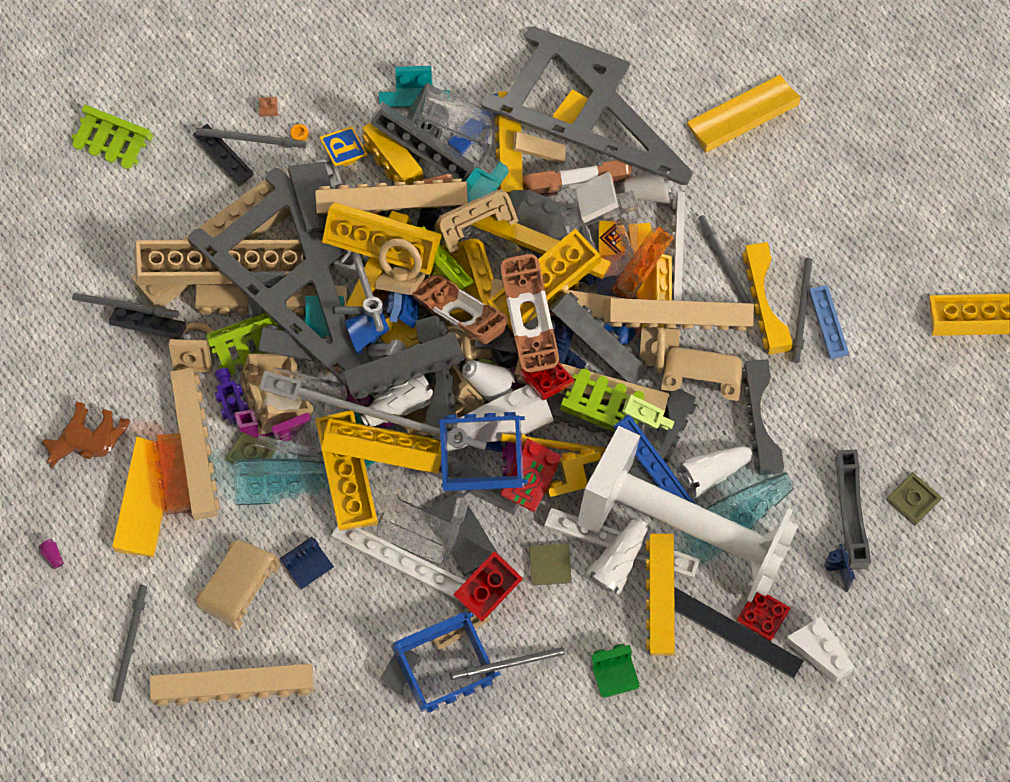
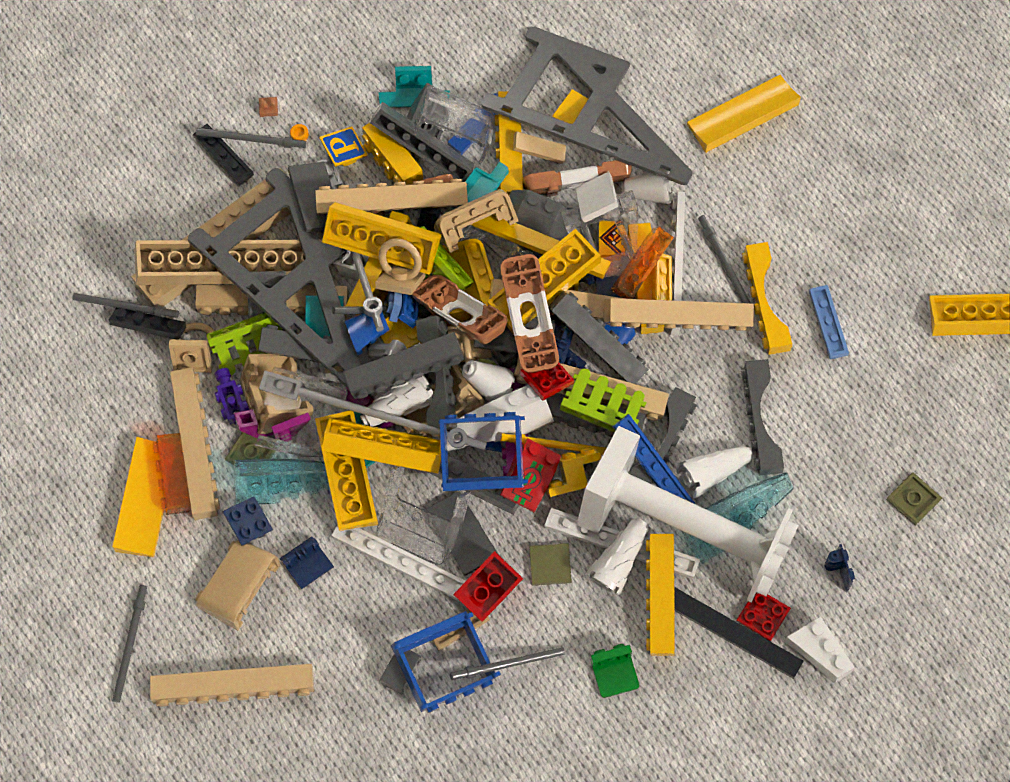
(51, 553): magenta cone -> none
(82, 440): dark orange animal -> none
(109, 121): lime fence -> none
(247, 521): none -> dark blue hinge
(646, 413): yellowish green plate -> none
(656, 344): tan tile -> none
(703, 366): tan windscreen -> none
(798, 342): dark grey bar -> none
(851, 511): dark grey arch -> none

